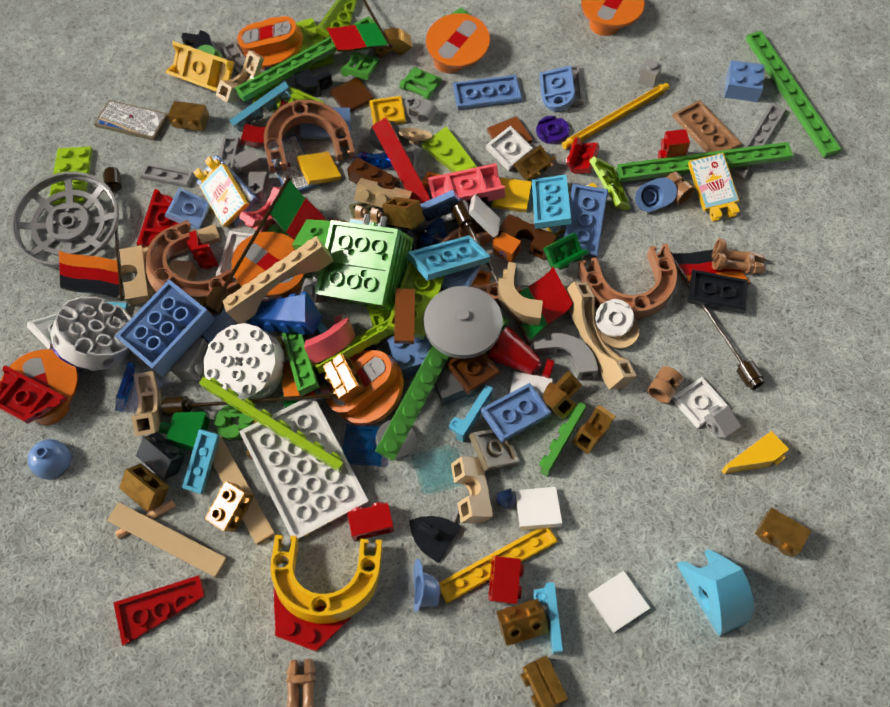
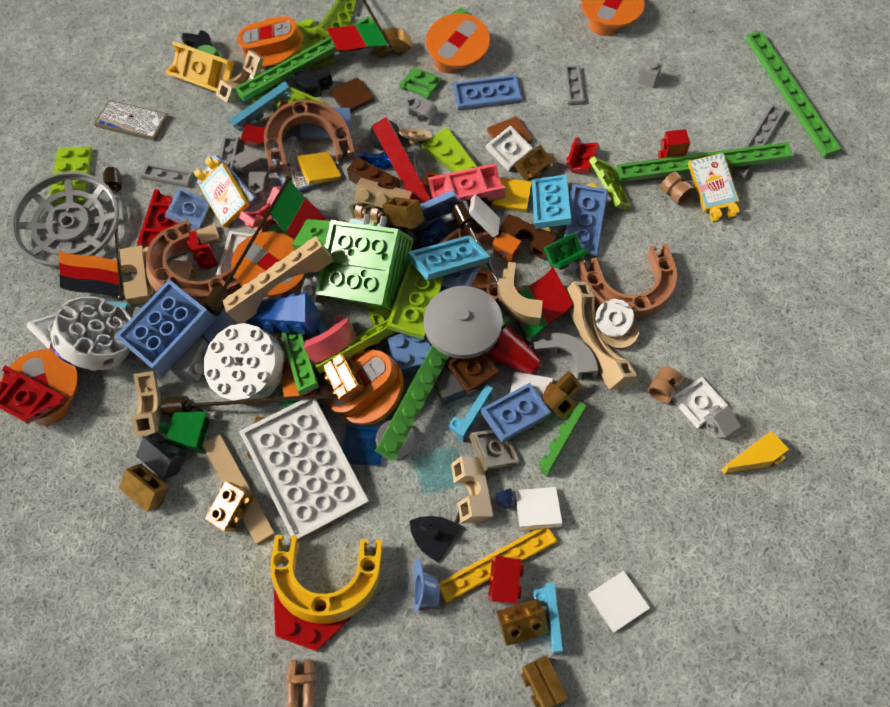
(49, 459): medium blue cylinder -> none
(125, 387): clear blue tile -> none
(149, 609): red wing -> none
(152, 515): light nougat bar -> none
(167, 539): tan tile -> none
(188, 115): pearl gold brick -> none
(201, 461): medium azure hinge -> none
(223, 423): bright green plate -> none
(234, 54): light grey tile -> none
(265, 418): lime plate -> none
(364, 68): bright green plate -> none
(370, 521): red brick -> none
(388, 107): yellow tile -> none
(404, 316): dark orange tile -> none
(548, 368): red tile -> none
(552, 130): dark purple tile -> none
(557, 86): medium blue tile -> none
(594, 429): pearl gold brick -> none
(617, 114): yellow piece -> none
(655, 194): medium blue piece -> none
(703, 261): flag -> none
(706, 128): medium nougat tile -> none
(718, 291): black tile -> none
(728, 592): medium azure piece -> none
(744, 81): medium blue brick -> none
(751, 263): medium nougat piece -> none
(782, 532): pearl gold brick -> none

